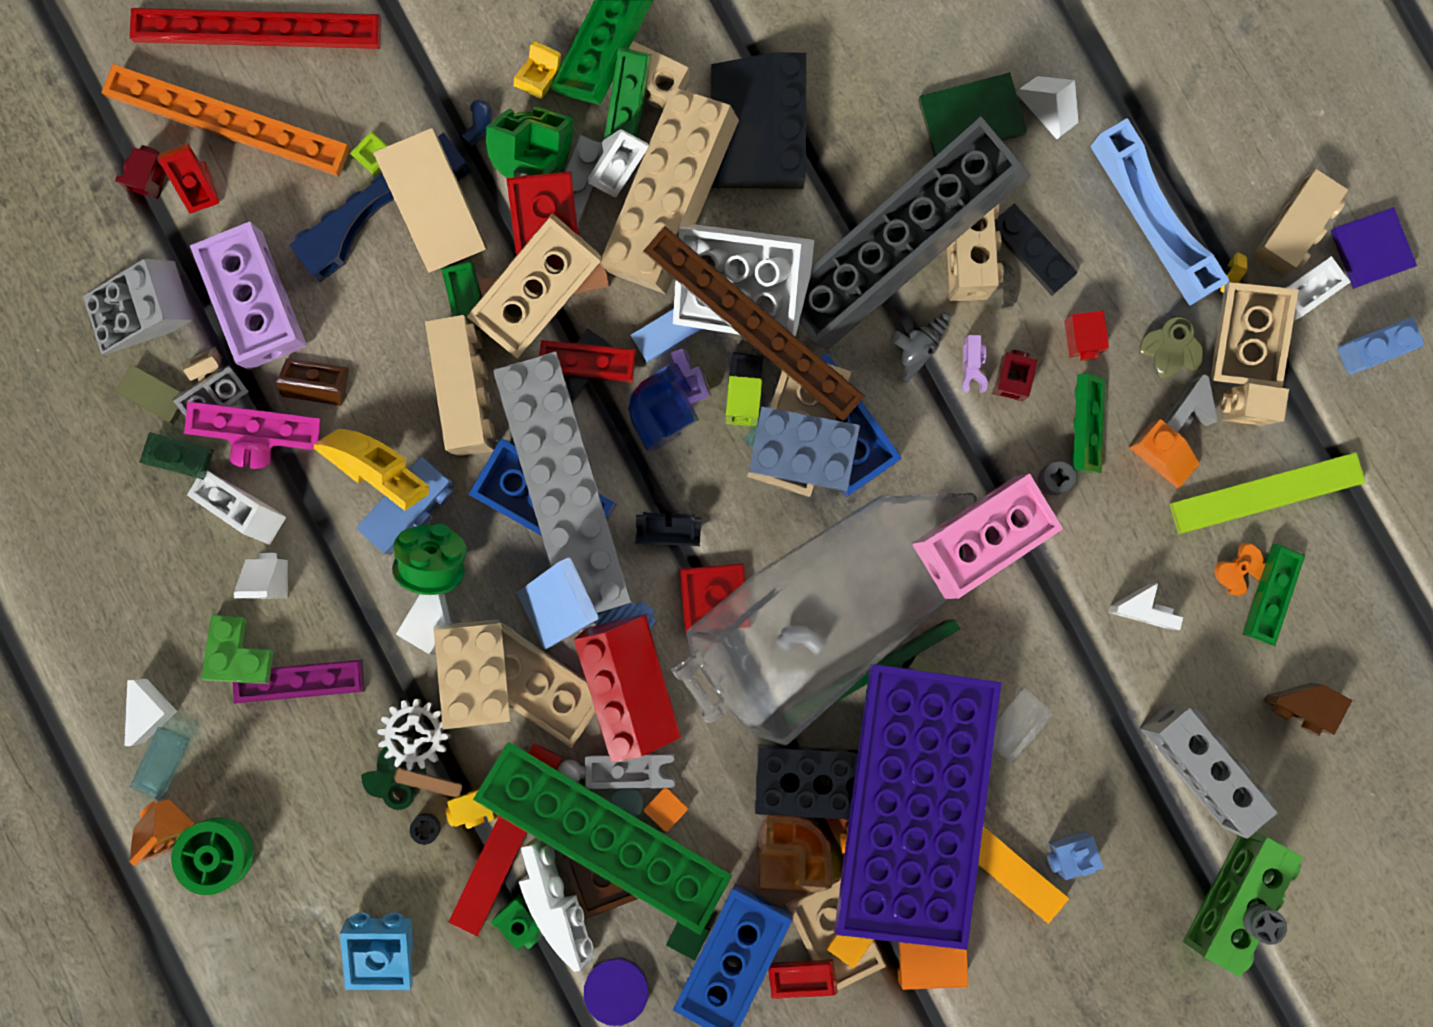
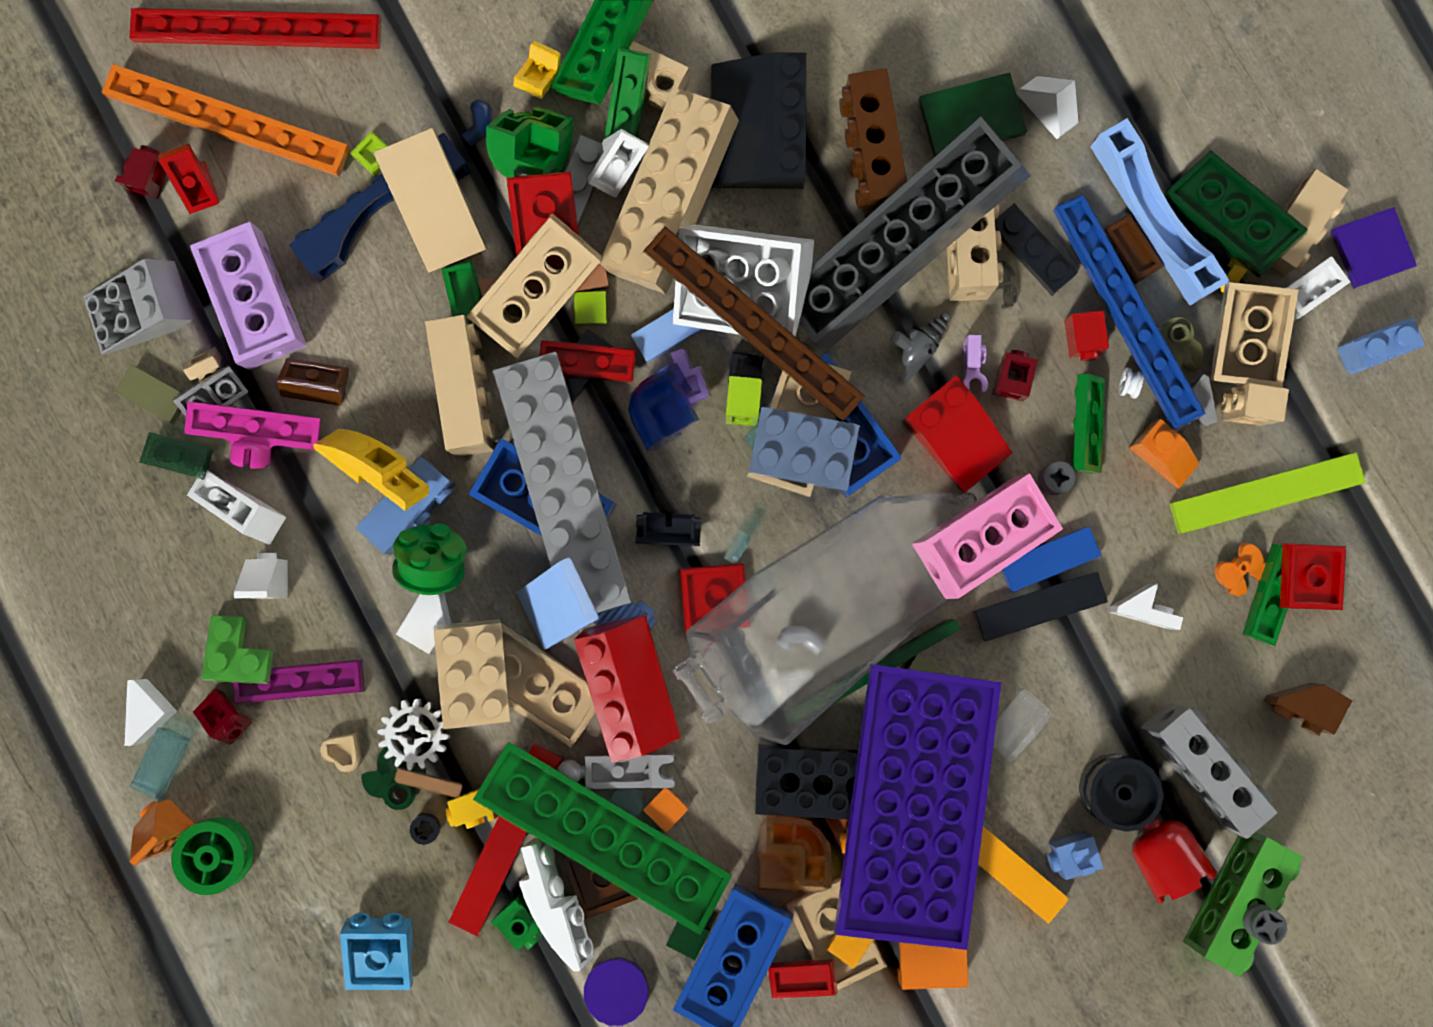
(221, 718): none -> dark red bracket
(343, 751): none -> tan tile
(590, 308): none -> lime tile
(736, 547): none -> clear light blue tile
(873, 138): none -> reddish brown brick
(958, 434): none -> red slope
(1040, 606): none -> black tile
(1052, 559): none -> blue tile
(1129, 312): none -> blue tile
(1130, 383): none -> white bush
(1133, 249): none -> reddish brown tile
(1140, 796): none -> black wheel
(1171, 859): none -> red cylinder
(1235, 214): none -> dark green tile
(1312, 576): none -> red tile

